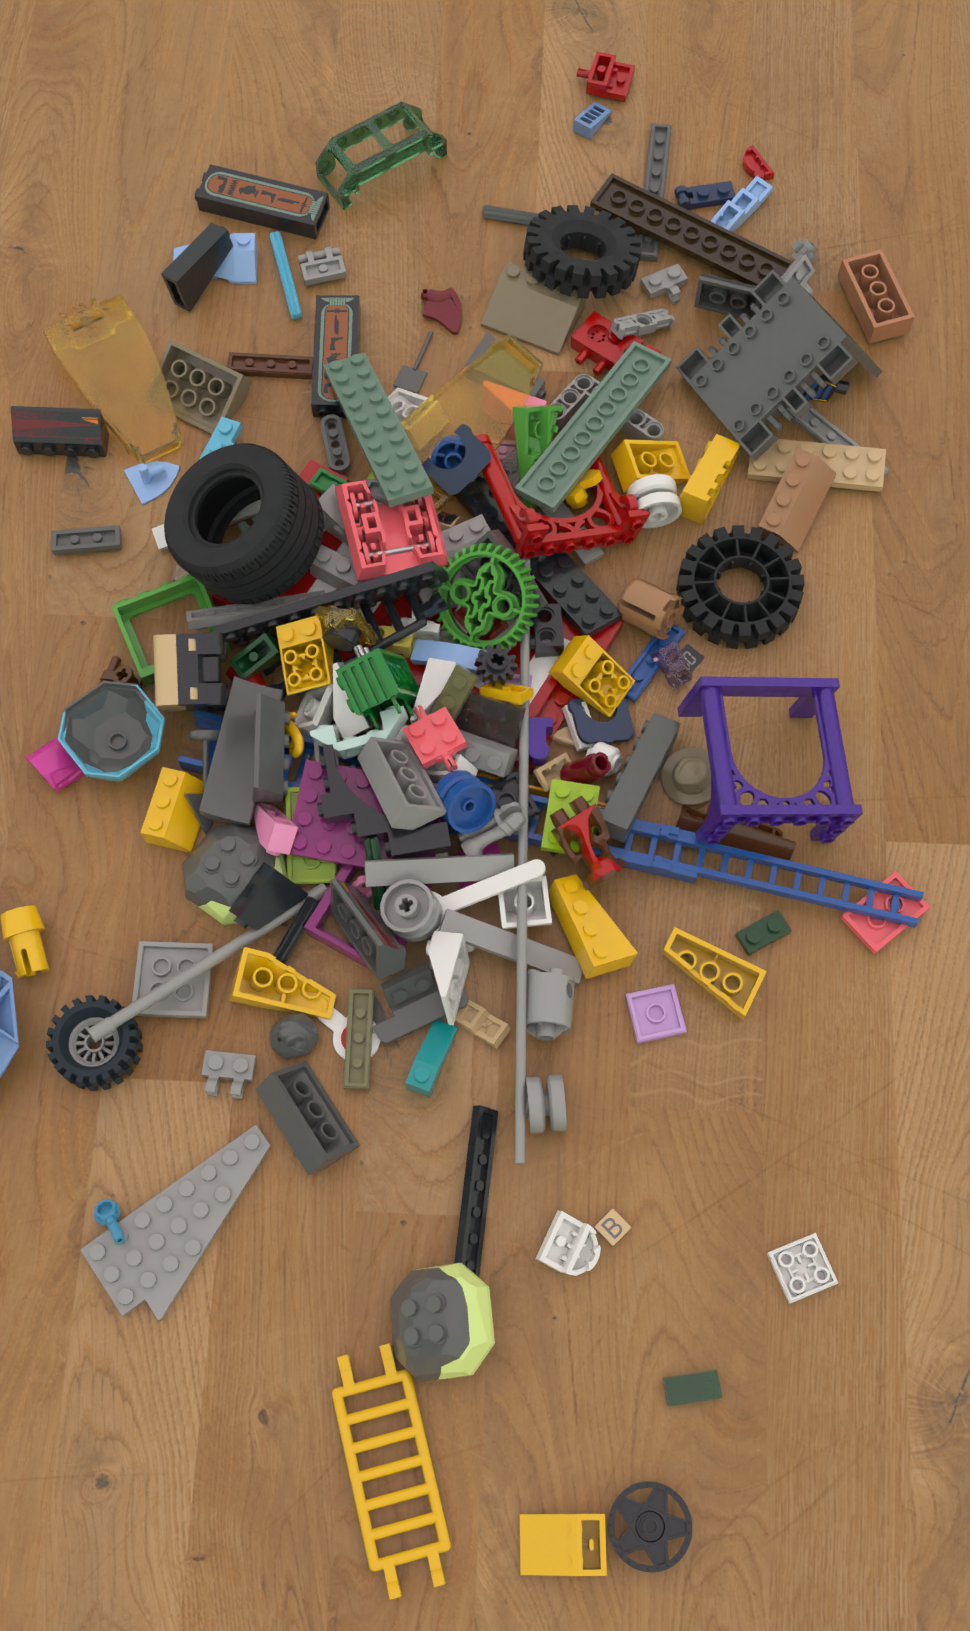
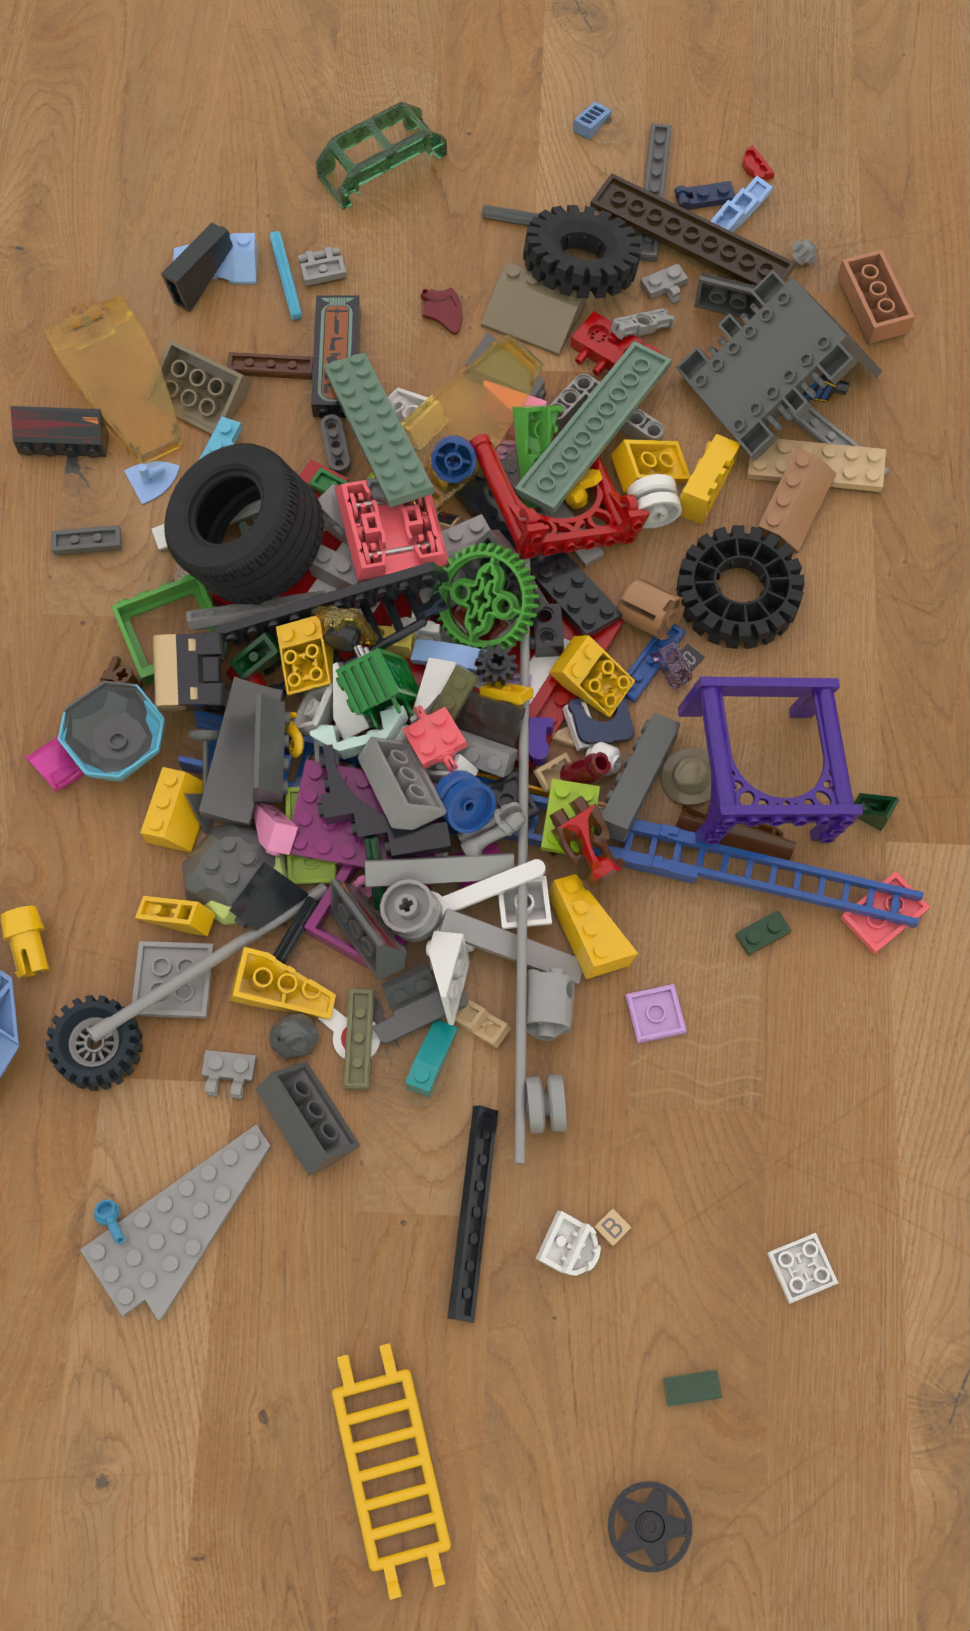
(176, 914): none -> yellow slope
(262, 201): brick -> none
(412, 378): dark grey piece -> none
(441, 1322): dark grey rock -> none
(474, 460): dark blue piece -> none
(563, 1544): yellow slope -> none
(608, 77): red plate -> none
(717, 971): yellow wedge -> none
(801, 271): light grey plate -> none
(876, 809): none -> dark green slope

